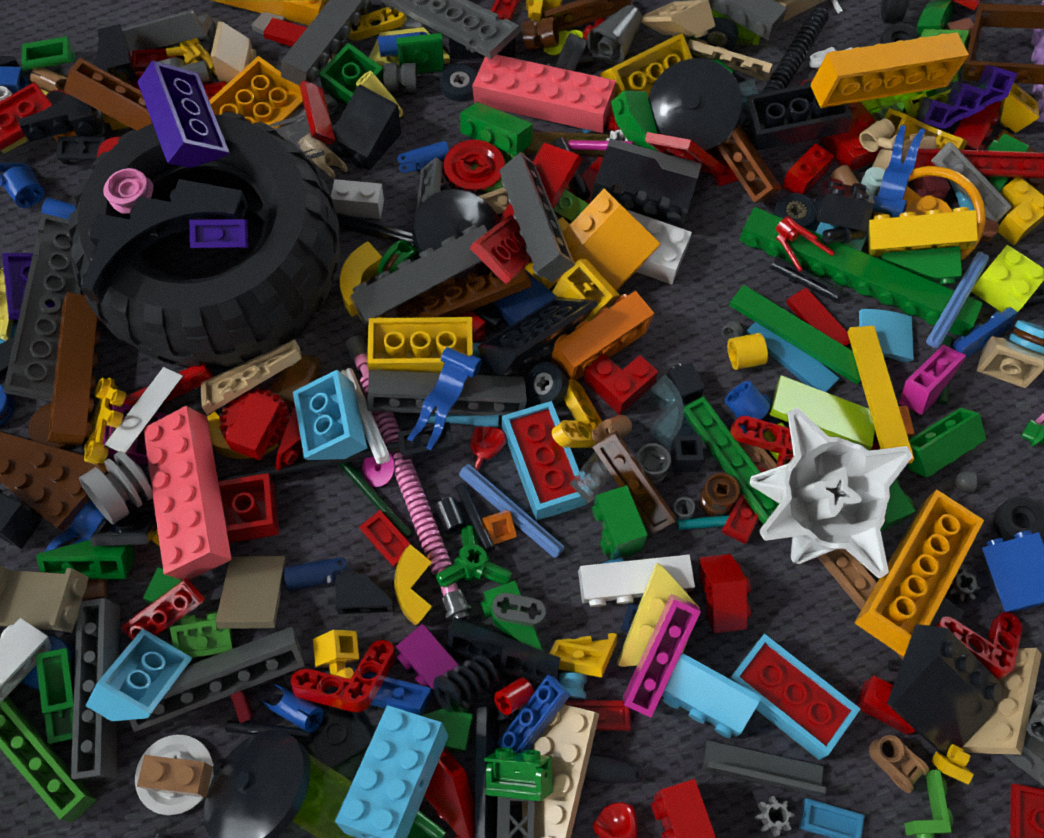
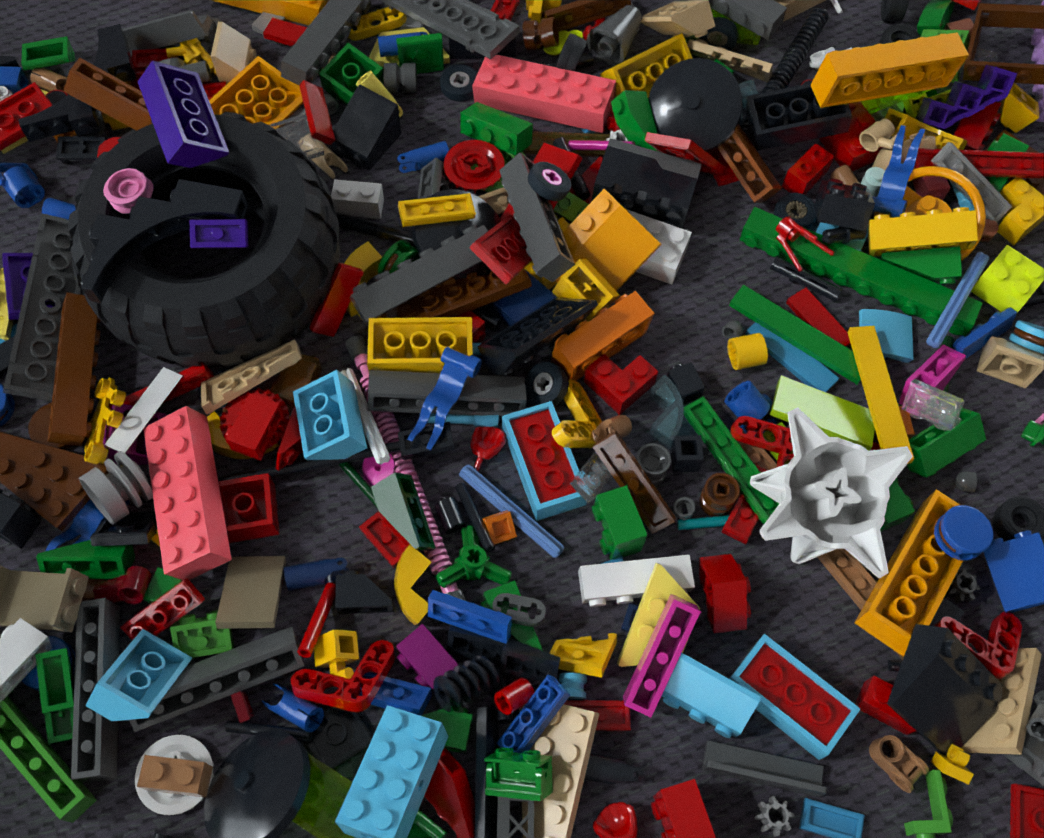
(126, 588): none -> dark red piece
(317, 621): none -> red piece
(337, 300): none -> red tile
(401, 506): none -> slope
(436, 209): none -> yellow tile
(469, 616): none -> blue plate
(549, 181): none -> black bush
(933, 405): none -> clear bracket
(963, 532): none -> blue head

